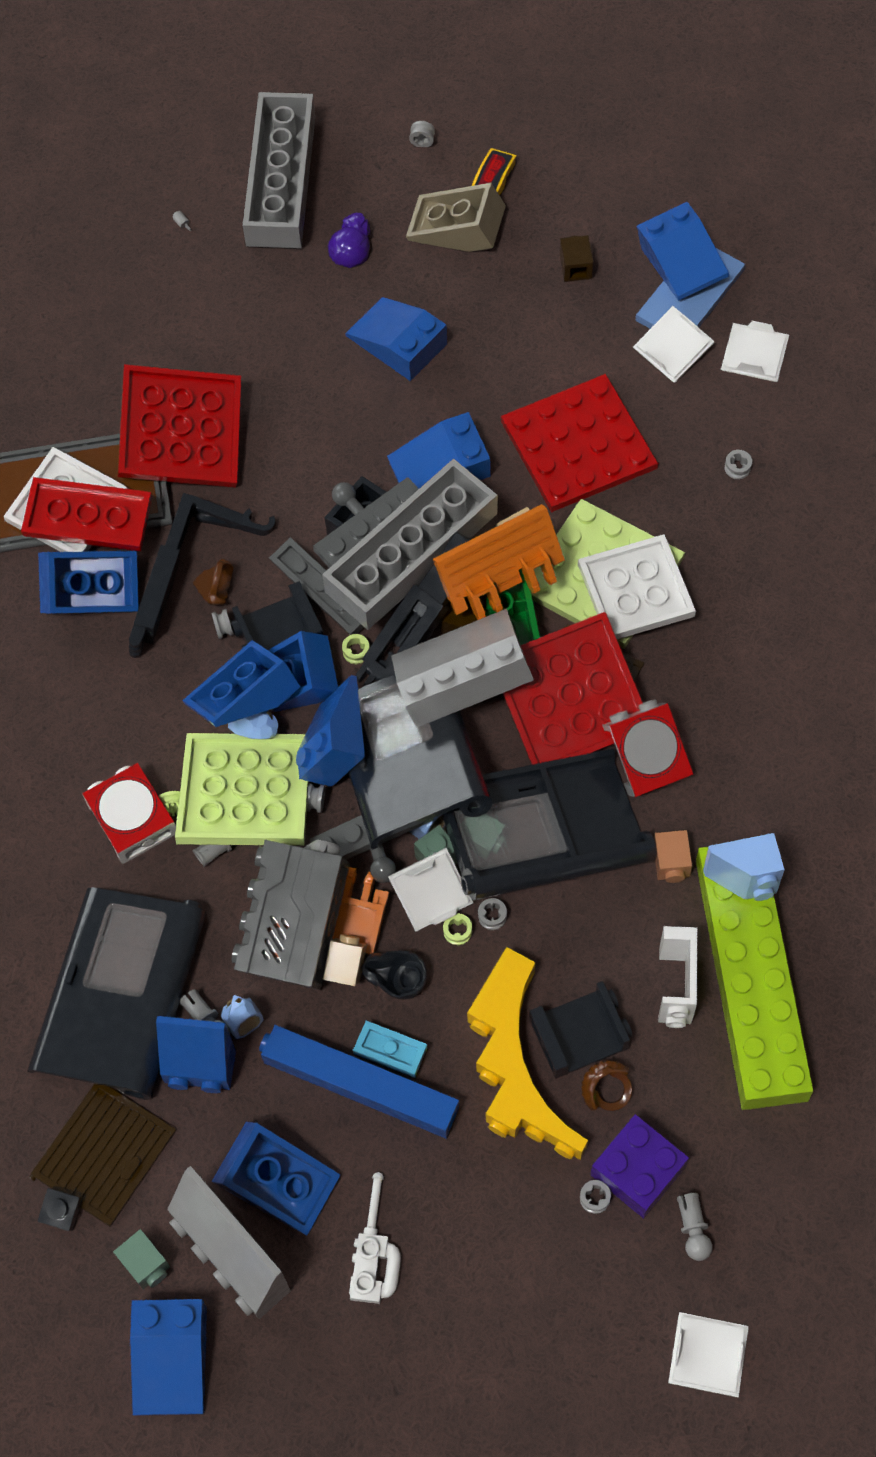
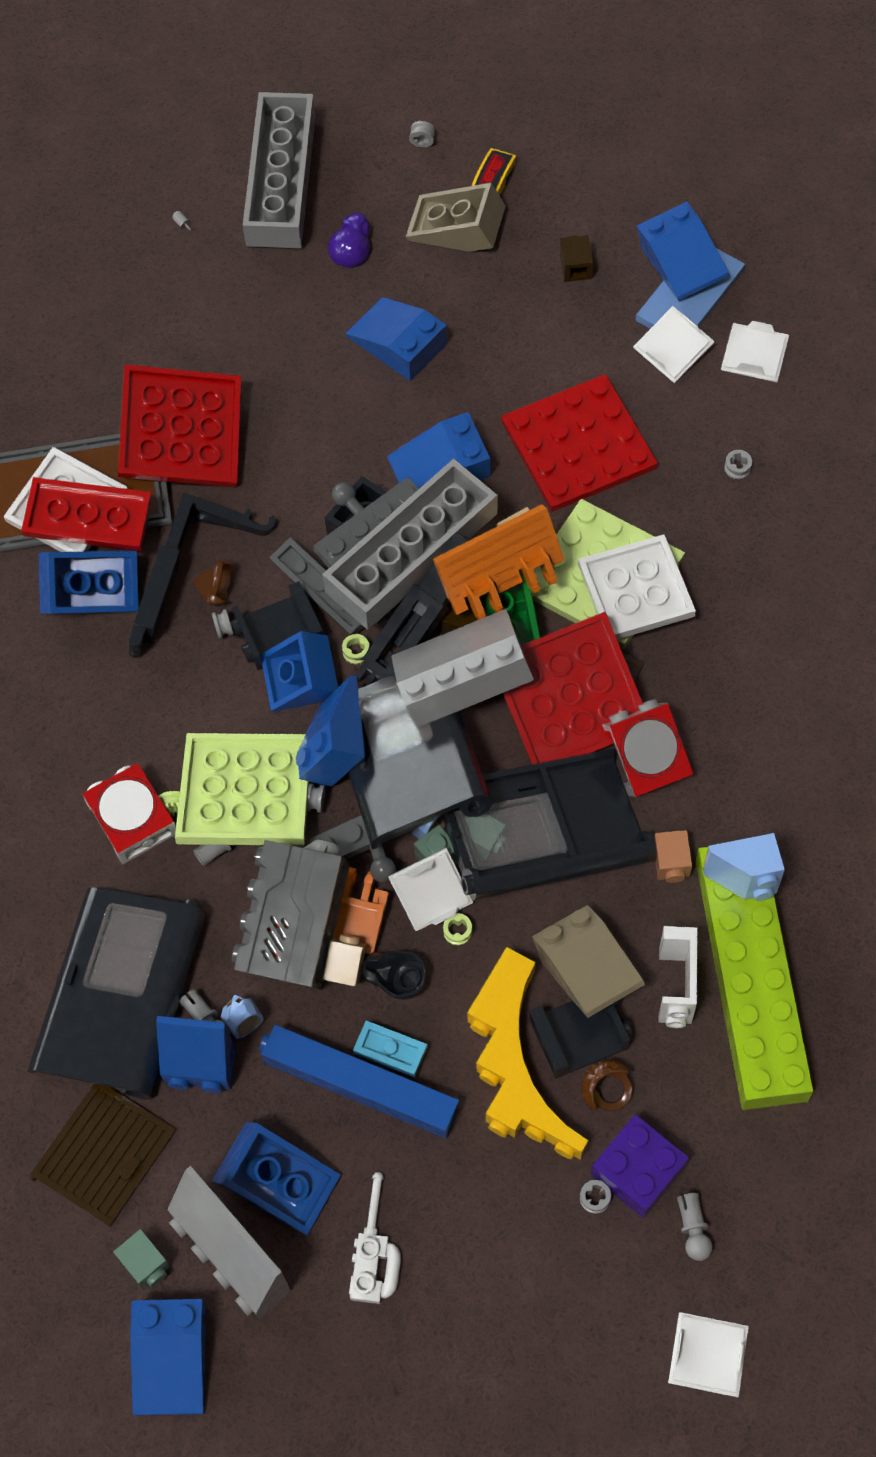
(60, 1209): black plate -> none
(243, 687): blue slope -> none
(257, 726): light blue rock -> none
(482, 914): light grey bush -> none
(587, 961): none -> dark tan slope

